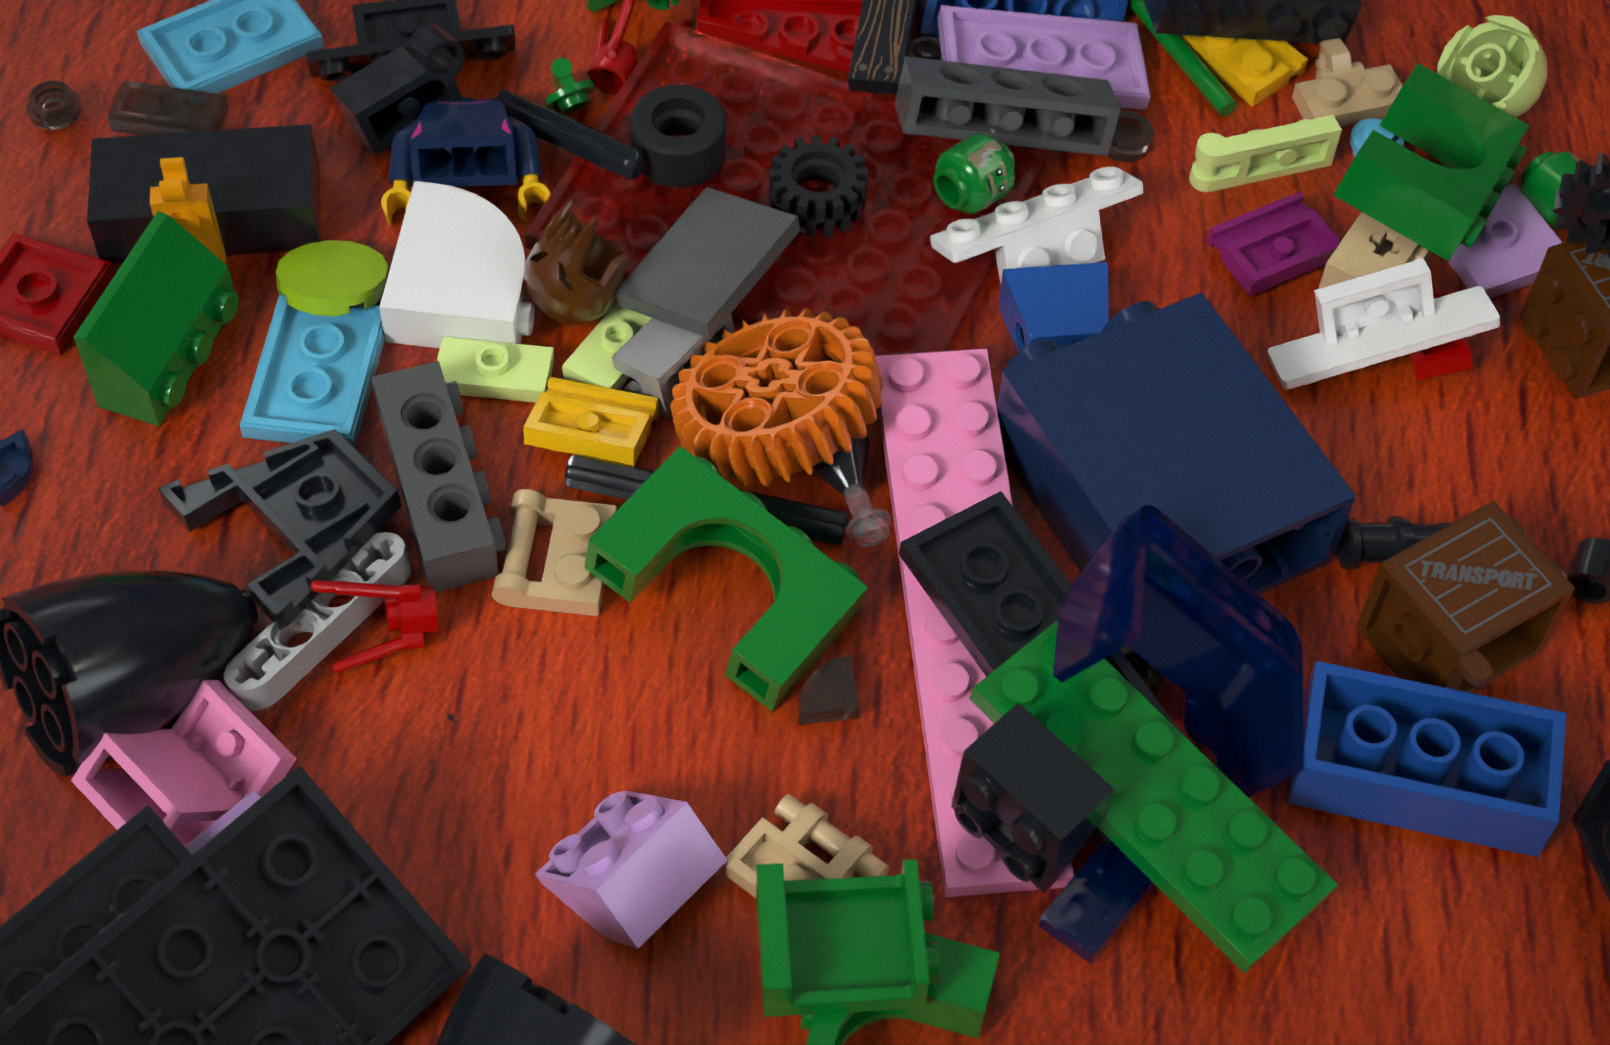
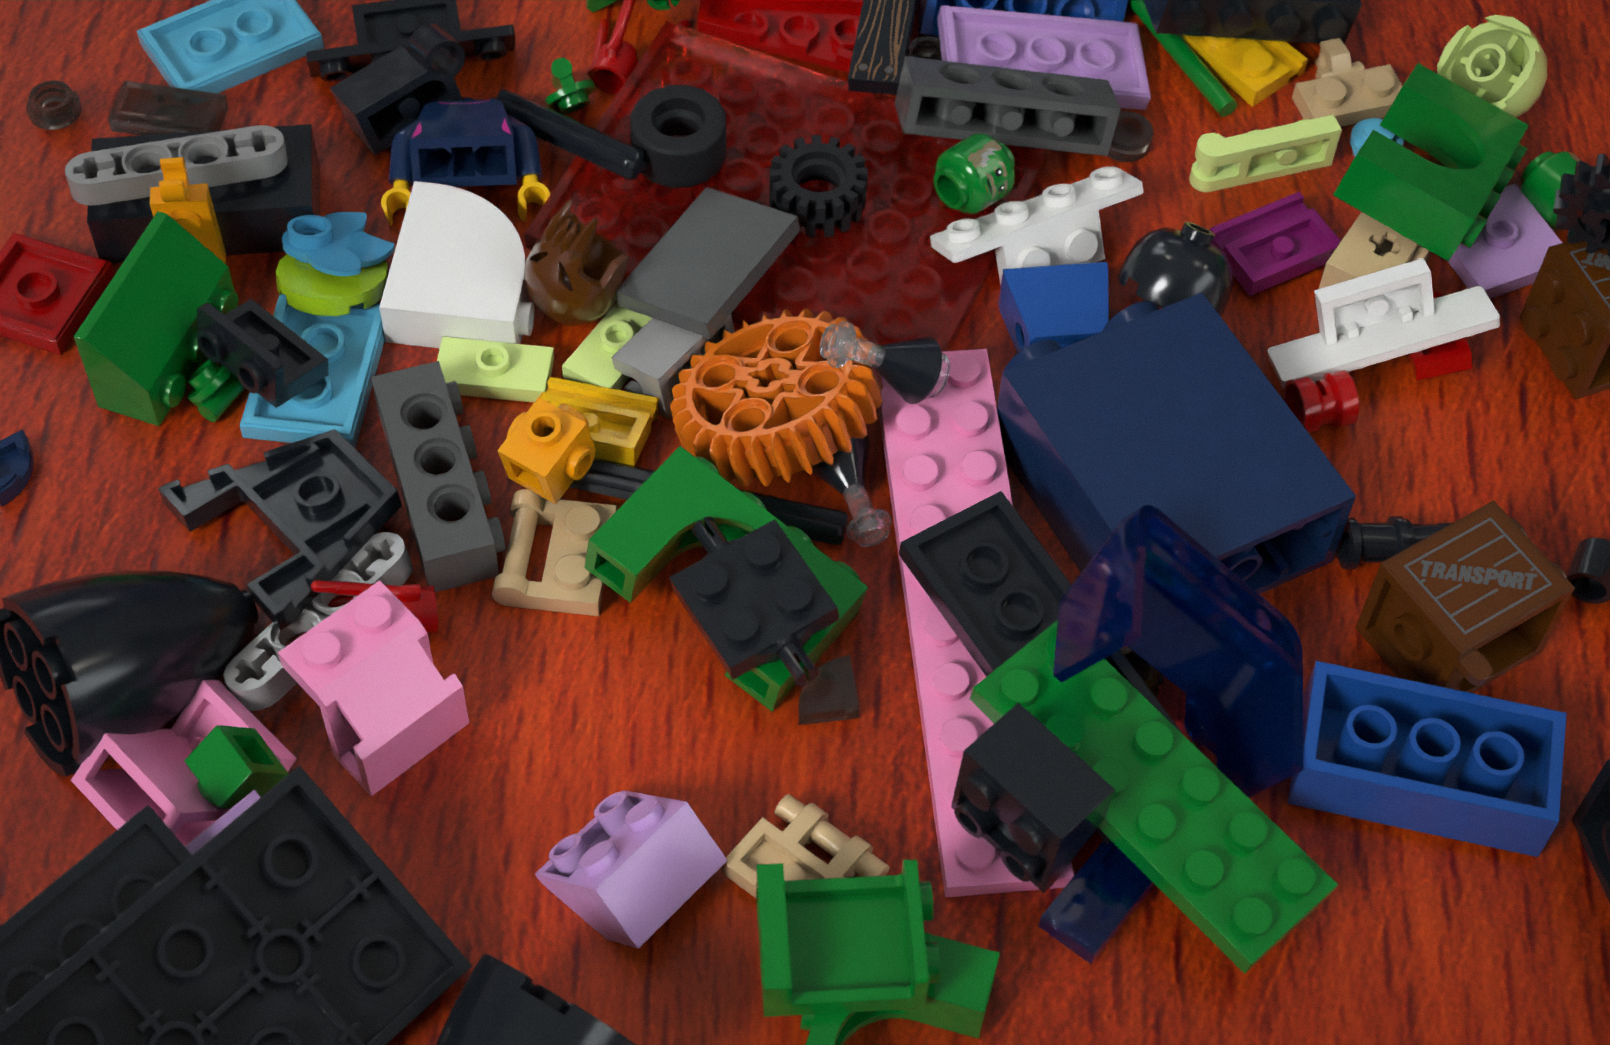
(95, 176): none -> light grey beam
(213, 389): none -> green plate
(233, 764): none -> green plate
(260, 351): none -> black bracket
(335, 243): none -> dark azure plate
(376, 687): none -> bright pink piece
(548, 449): none -> light orange brick
(754, 600): none -> black plate
(911, 366): none -> piece
(1178, 265): none -> black cylinder
(1323, 401): none -> red wheel

